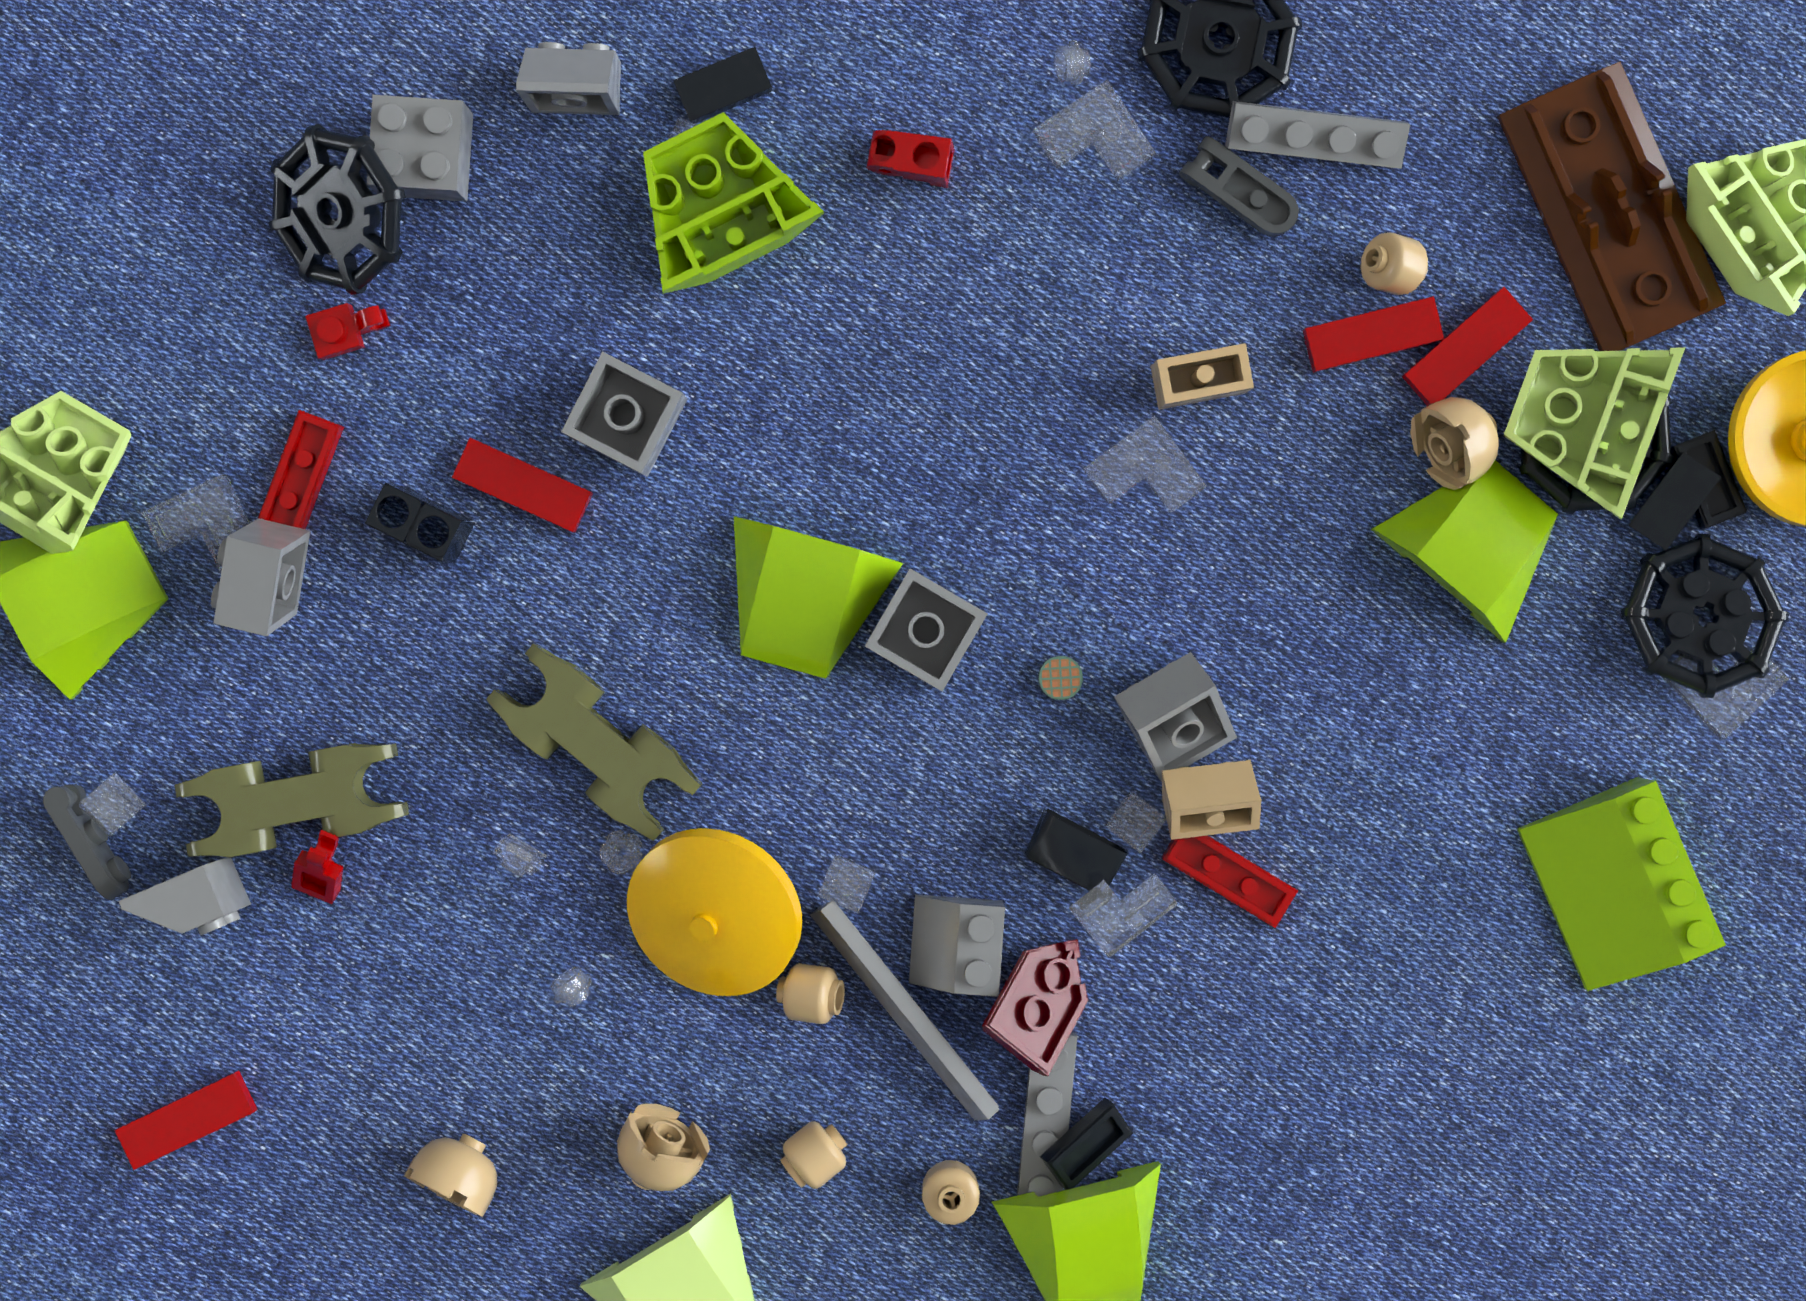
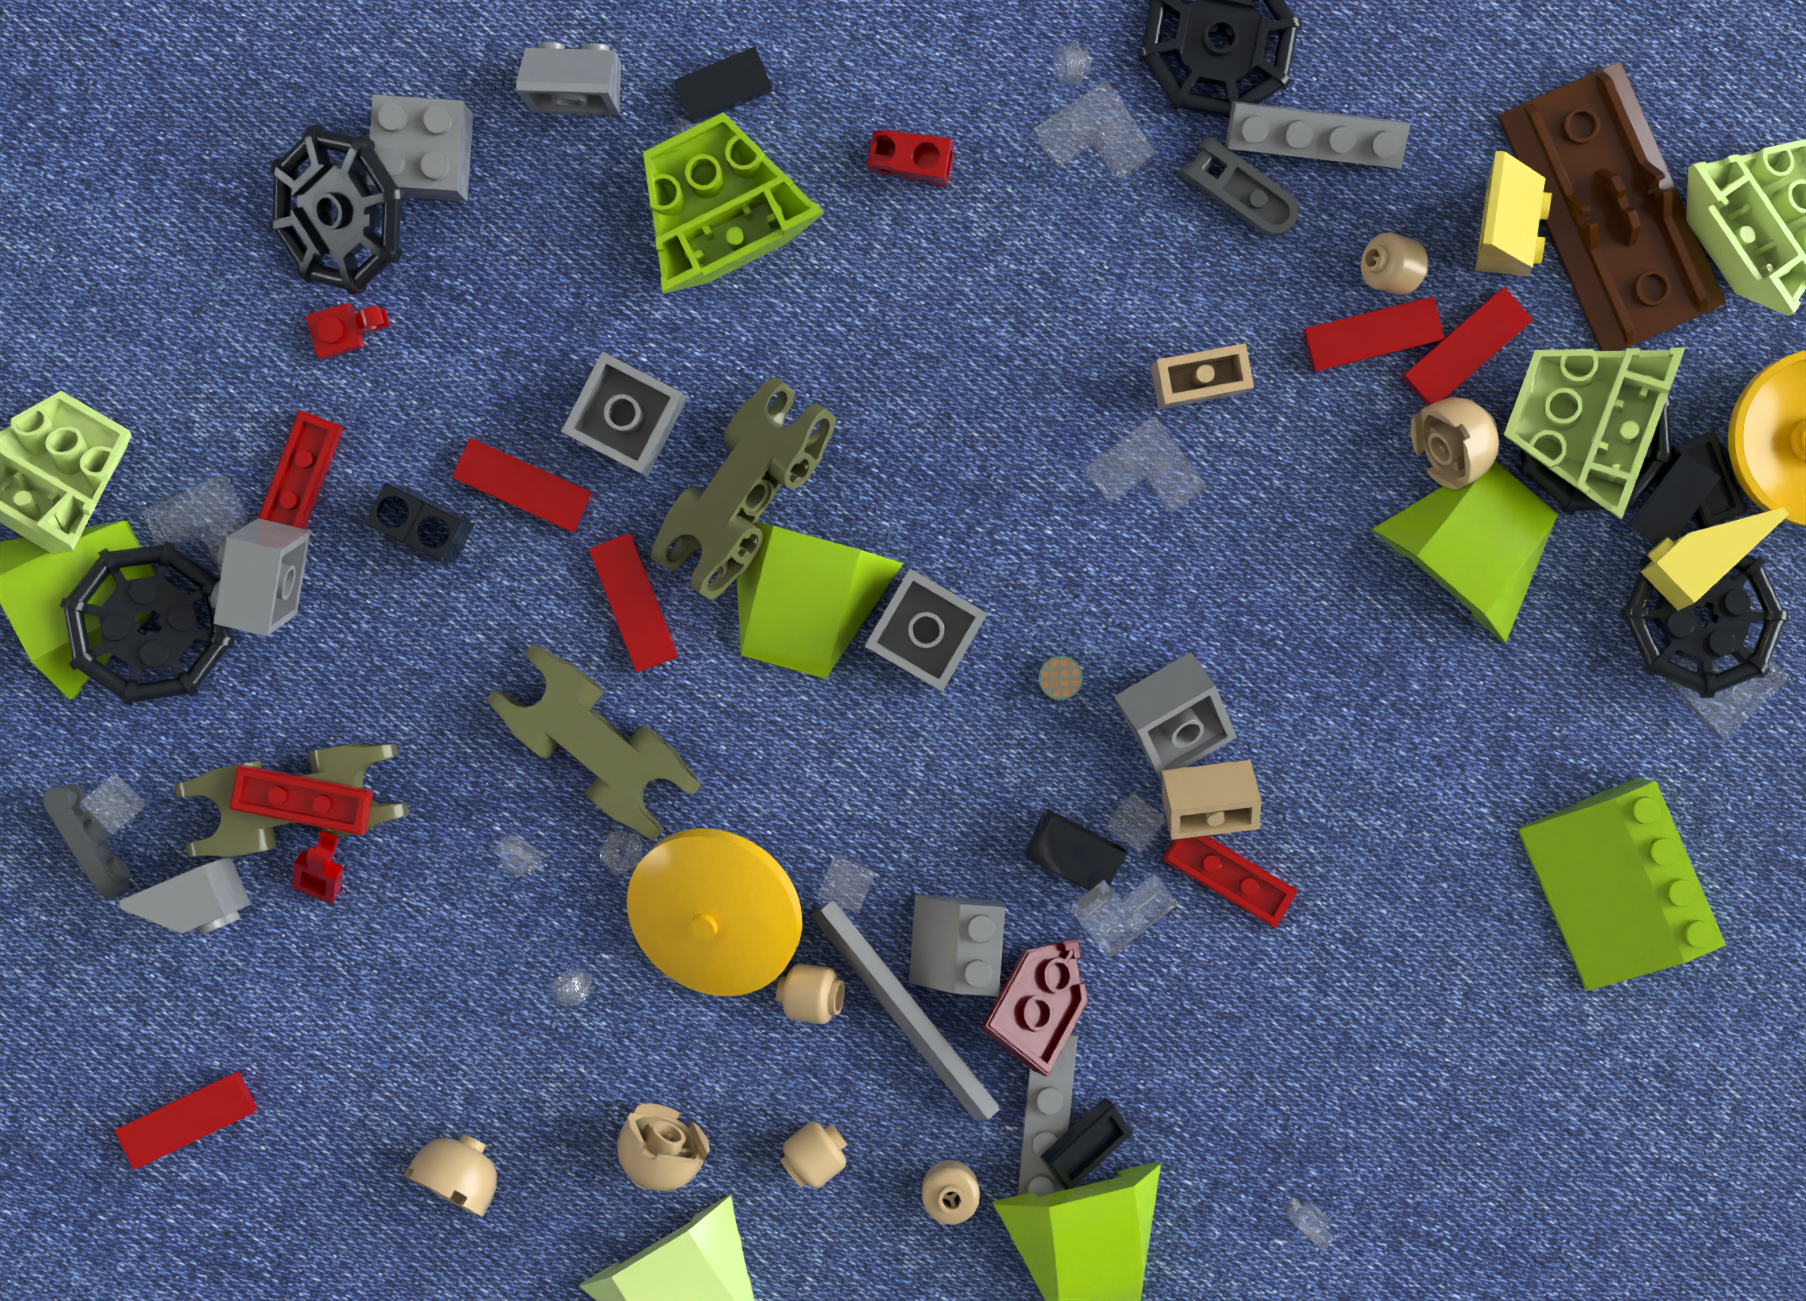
(121, 627): none -> black plate
(301, 799): none -> red tile
(633, 602): none -> red tile
(726, 512): none -> olive piece
(1310, 1221): none -> clear plate
(1512, 218): none -> light yellow slope
(1698, 560): none -> light yellow slope

